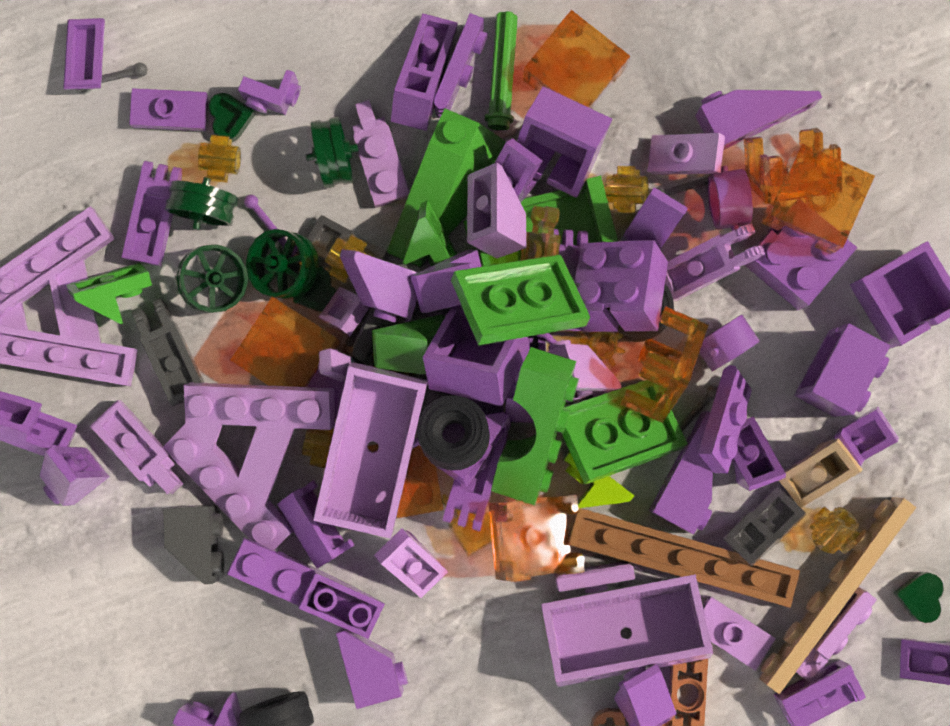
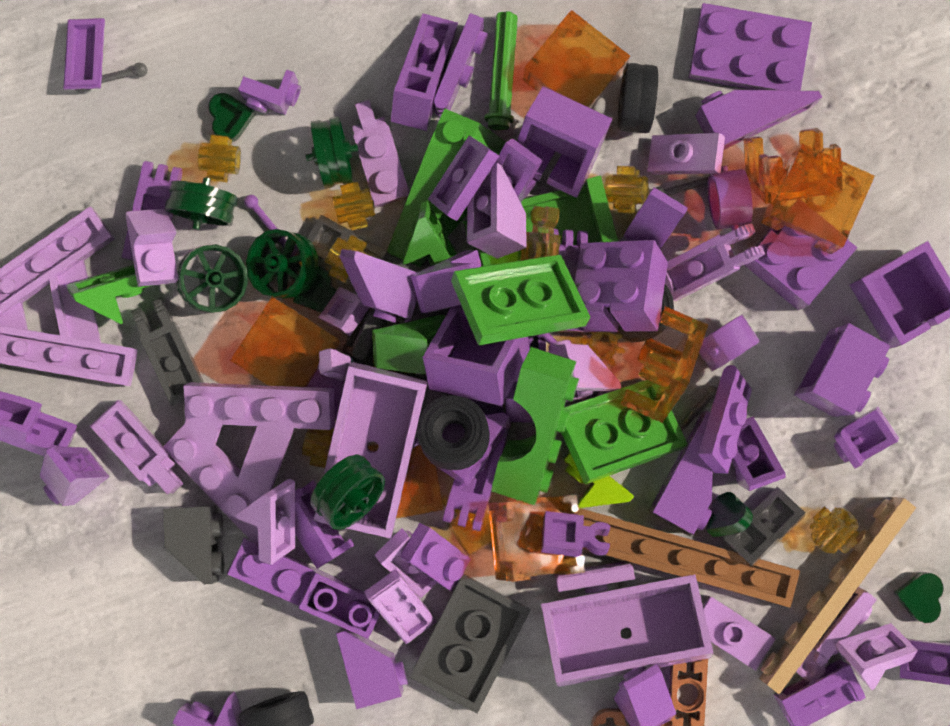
(152, 246): none -> lavender slope
(168, 109): medium lavender plate -> none
(275, 521): none -> lavender slope
(347, 492): none -> dark green wheel
(354, 206): none -> clear yellow gear
(400, 606): none -> lavender plate
(435, 557): none -> medium lavender plate
(463, 178): none -> medium lavender plate
(470, 643): none -> dark grey plate
(566, 535): none -> medium lavender plate
(638, 98): none -> black tyre
(728, 516): none -> tile
(749, 49): none -> medium lavender plate
(820, 472): tan slope -> none
(875, 652): none -> lavender slope

